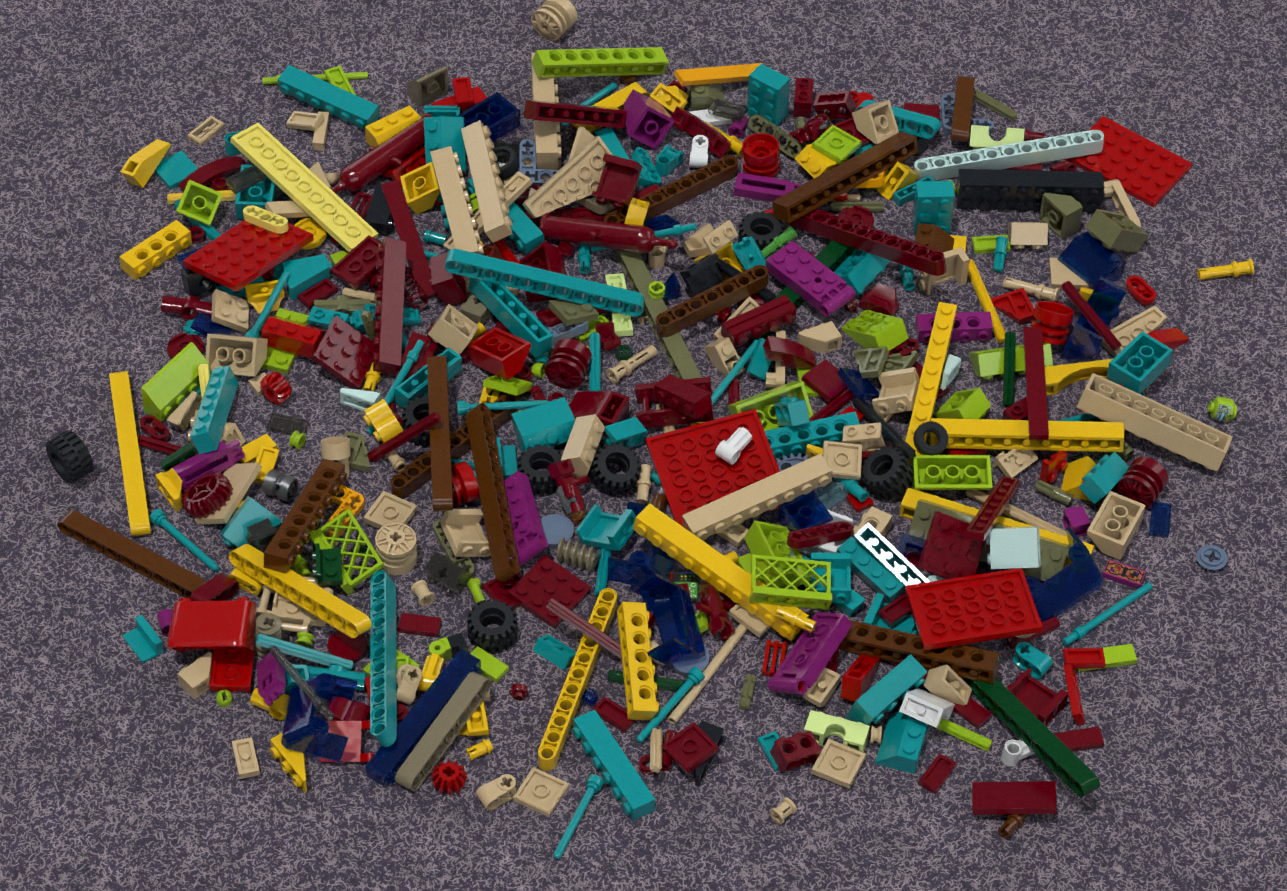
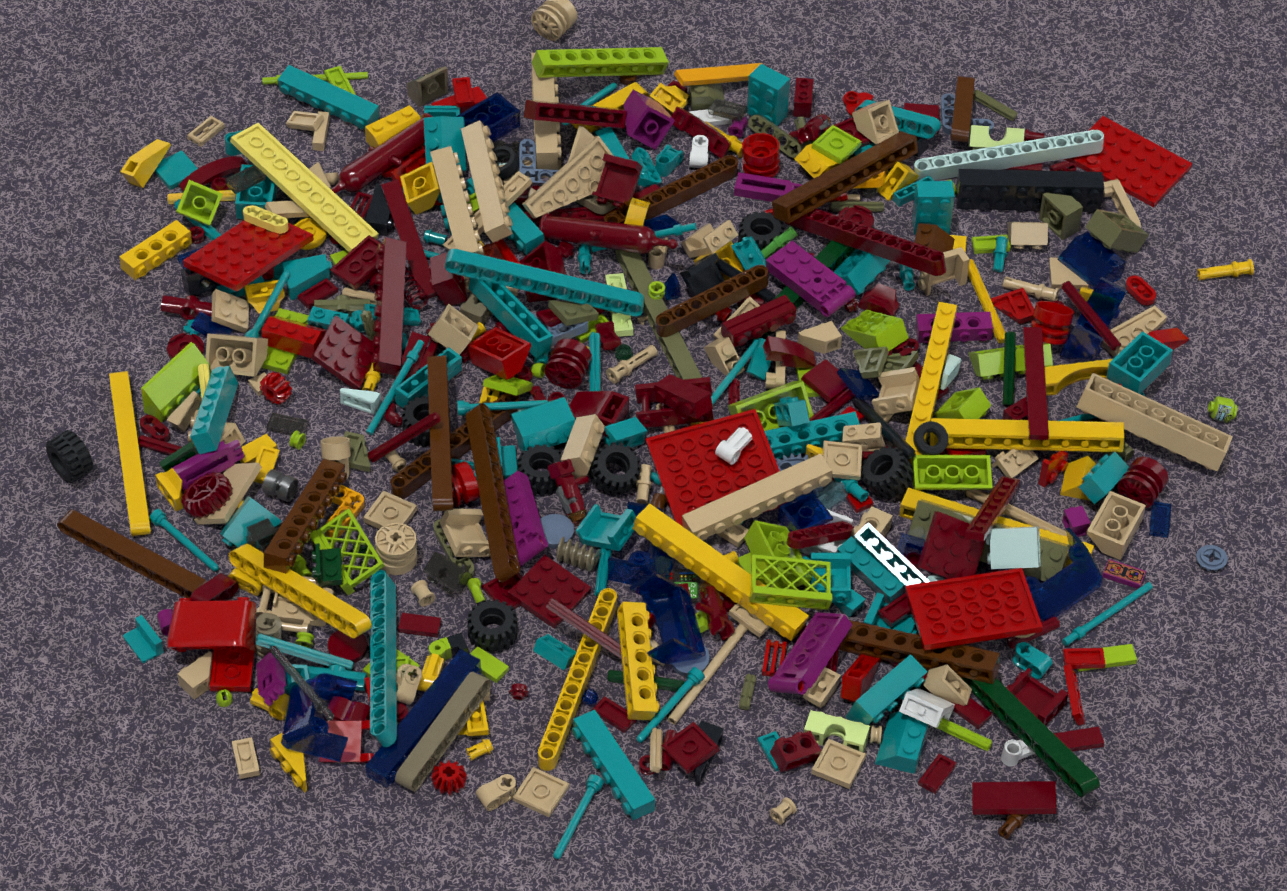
(382, 420): yellow brick -> none
(795, 619): yellow pin -> none
(835, 104): dark red brick -> none
(1054, 492): olive axle -> none

